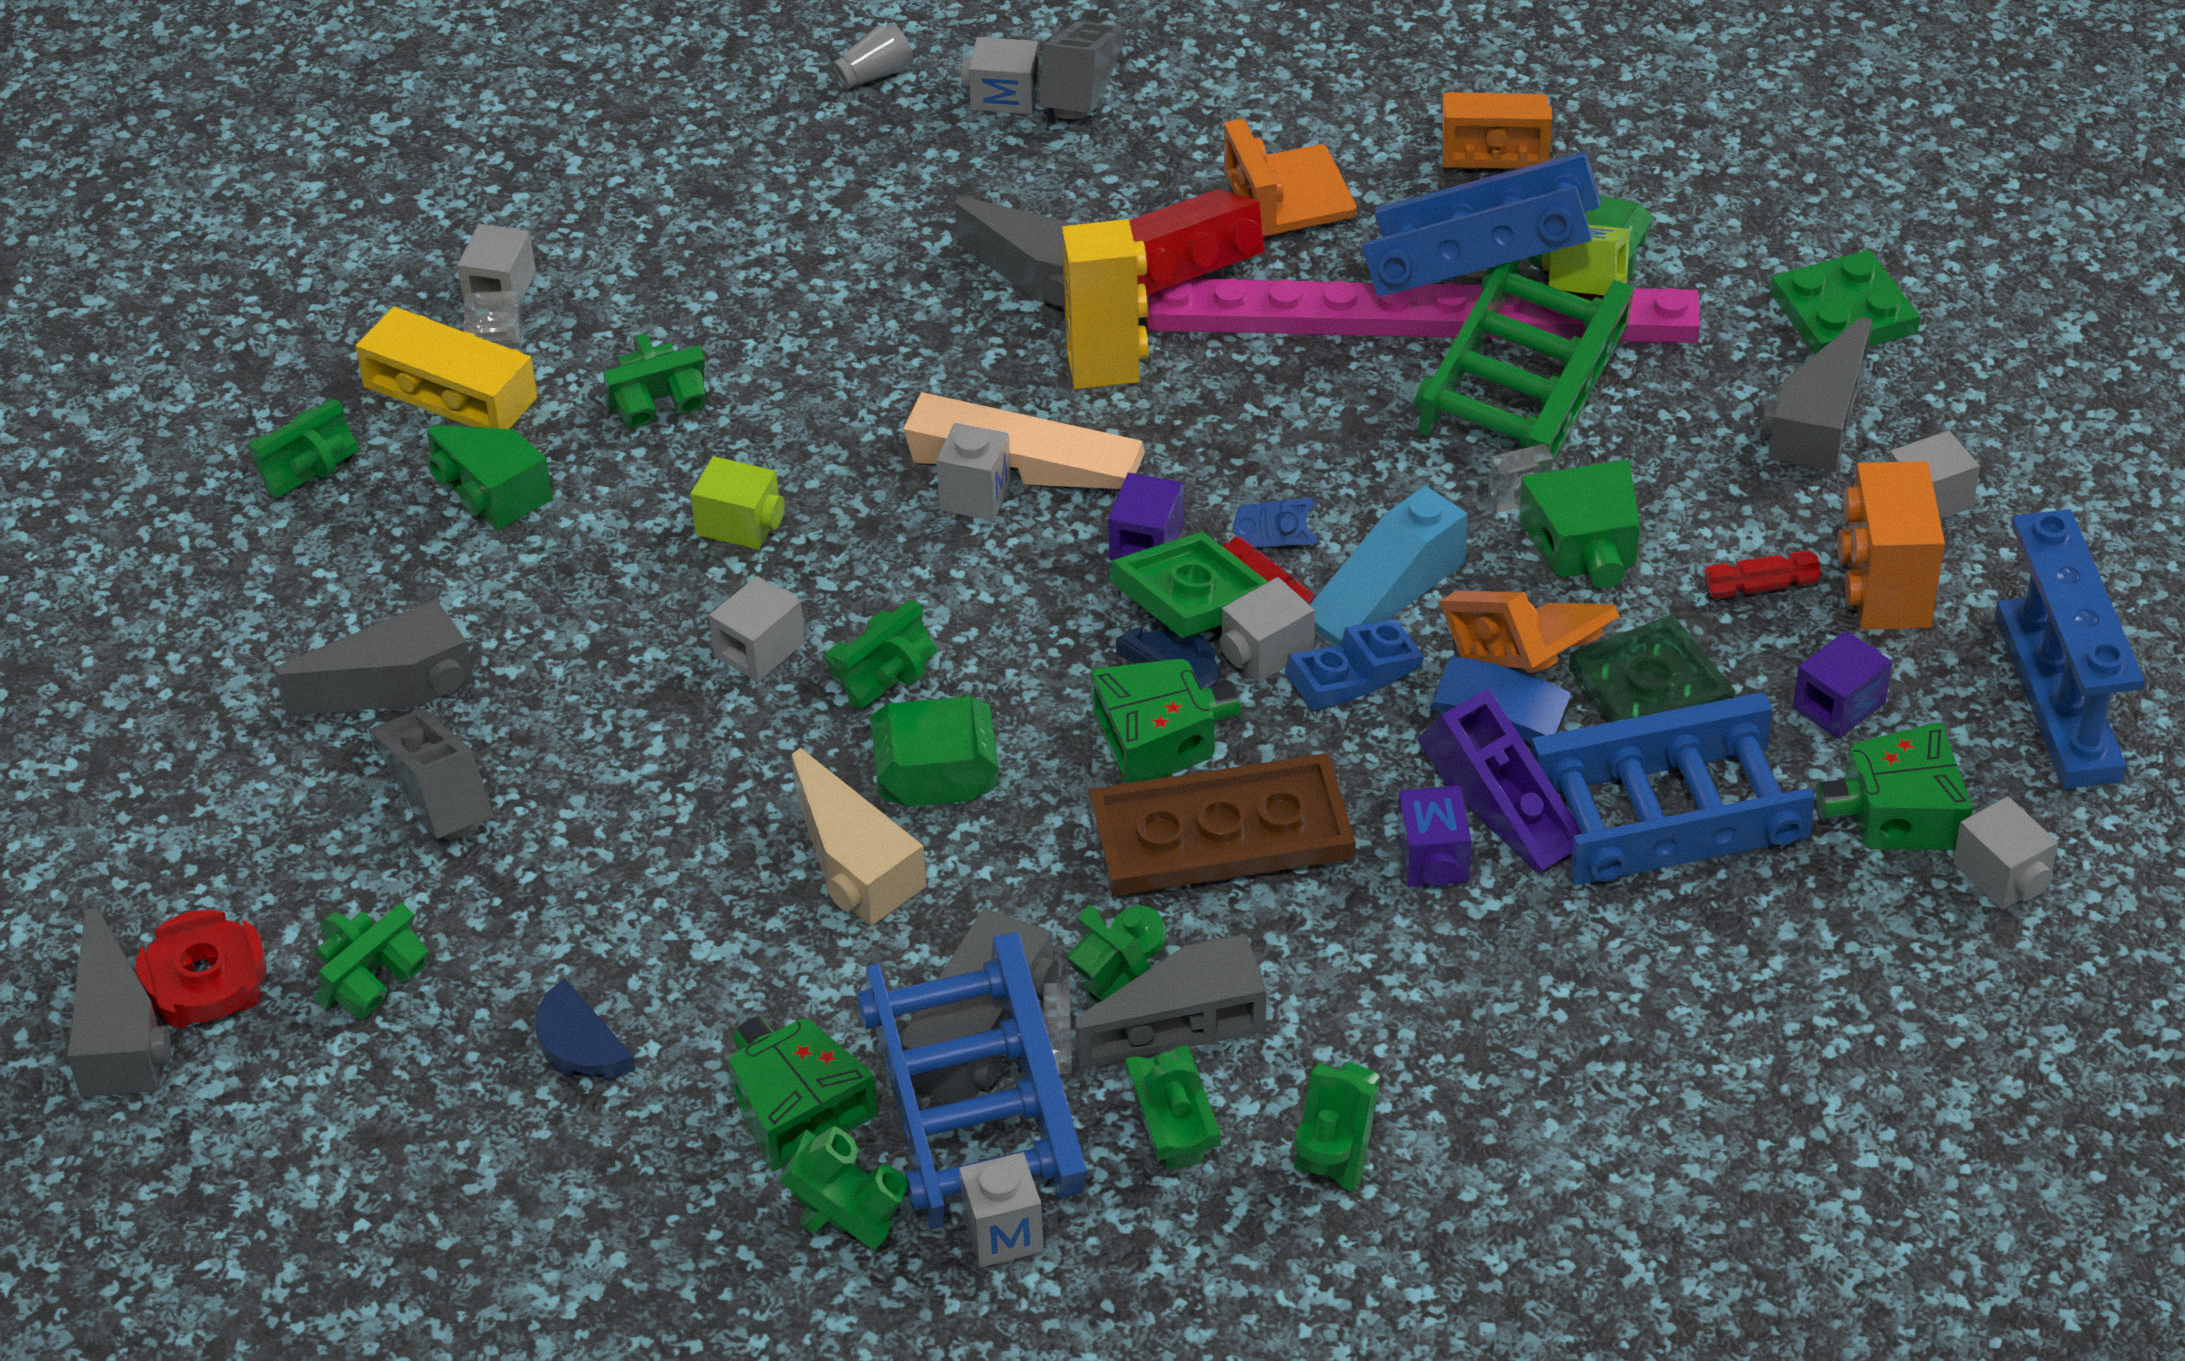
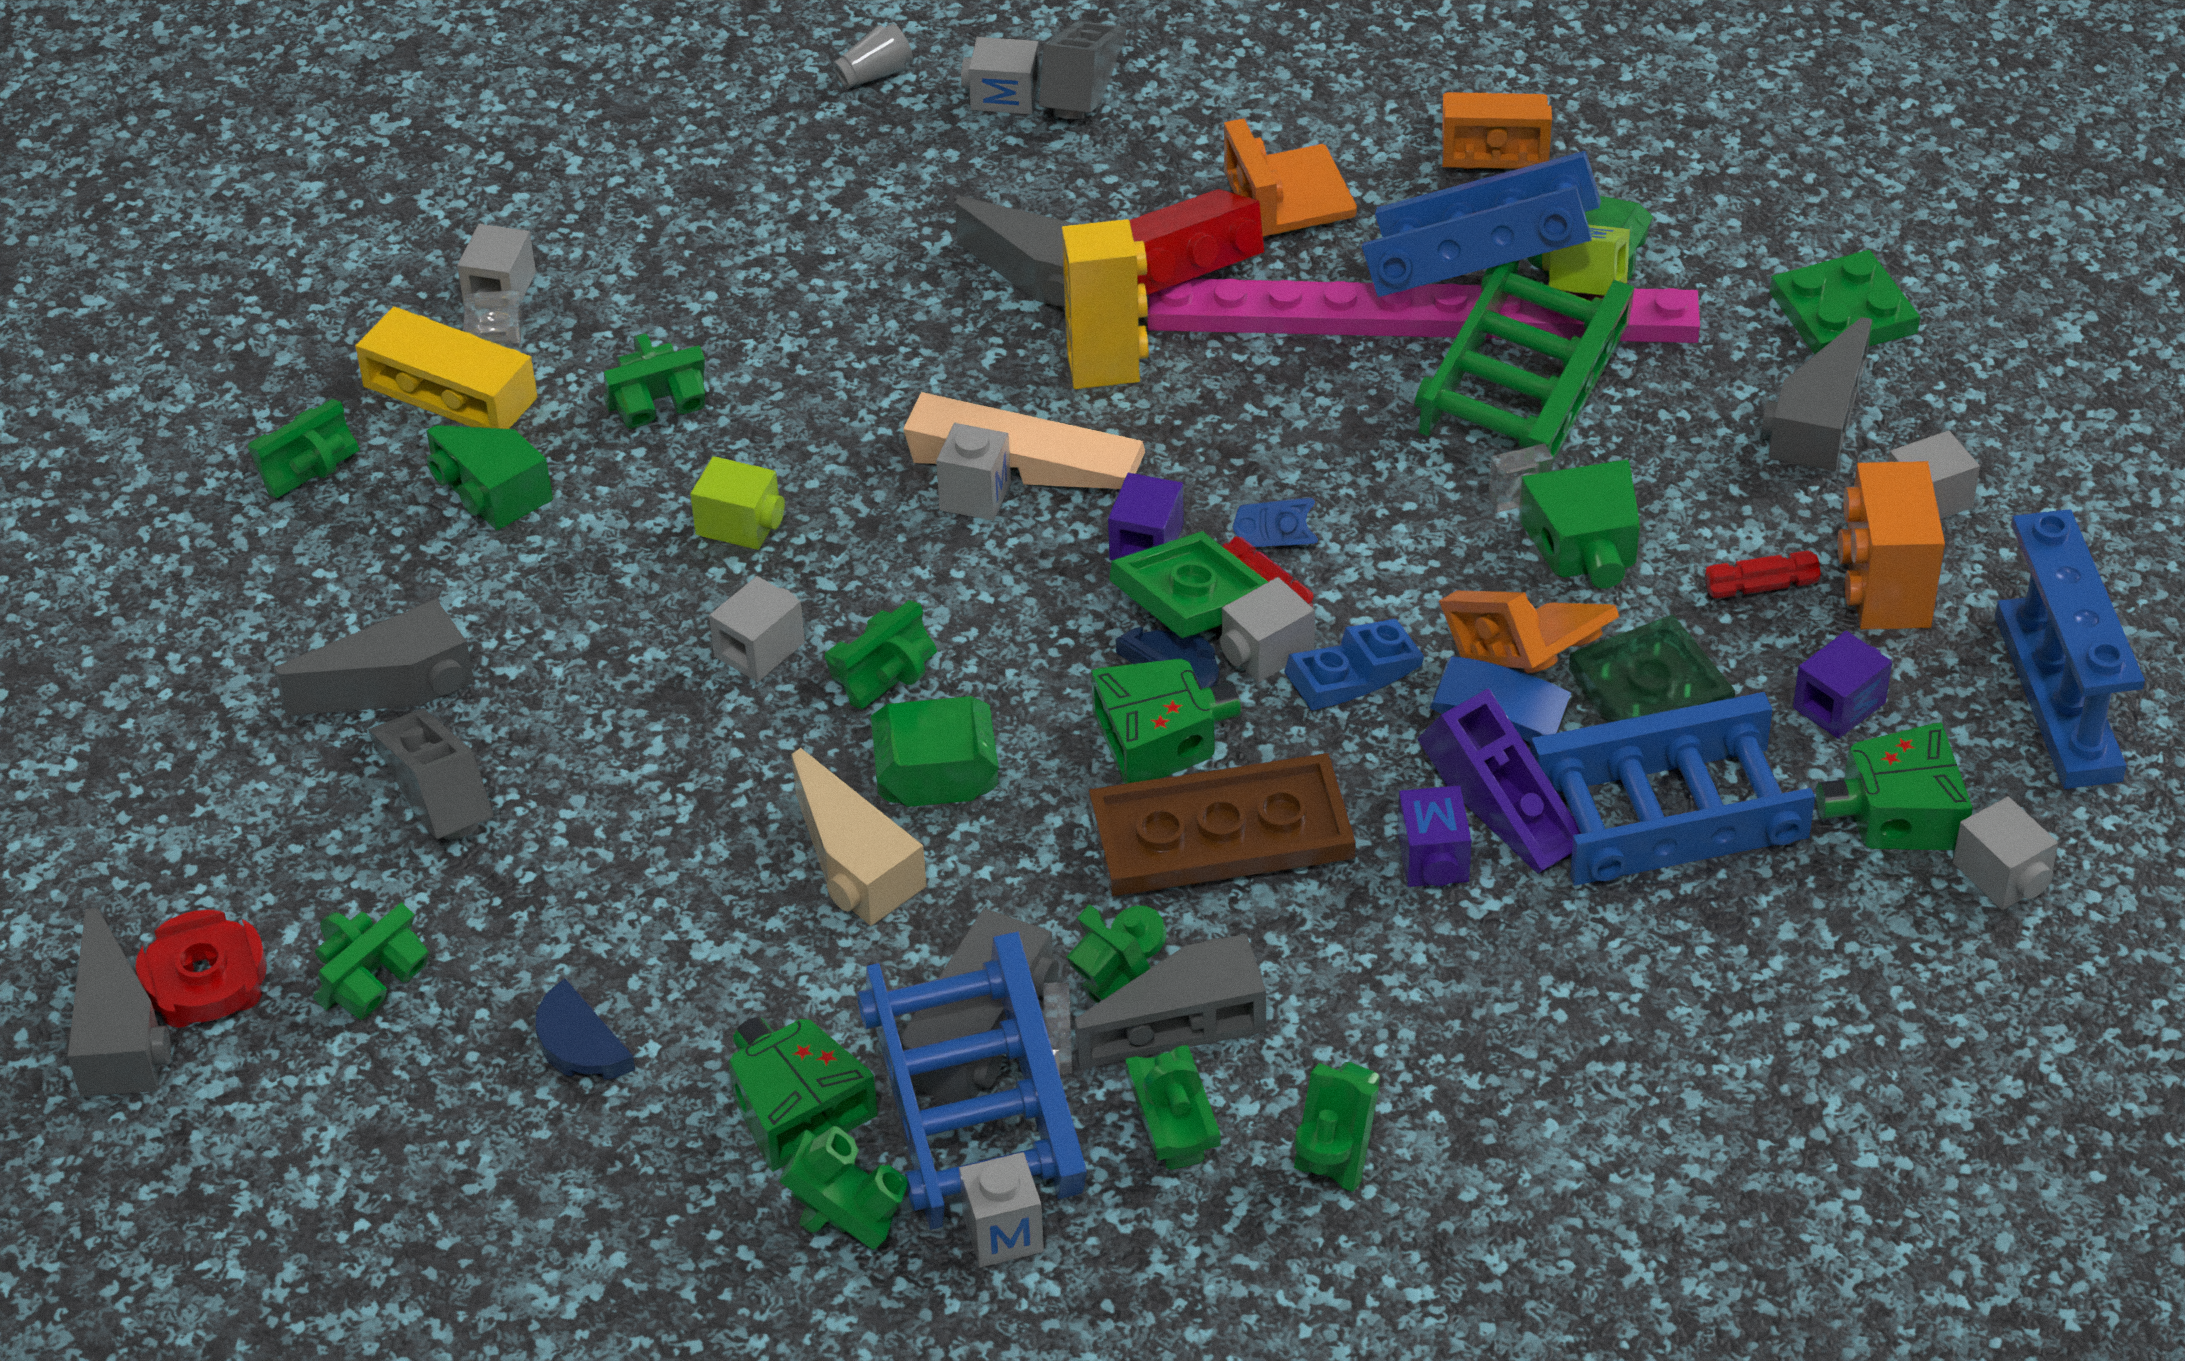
(1394, 564): dark azure slope -> none

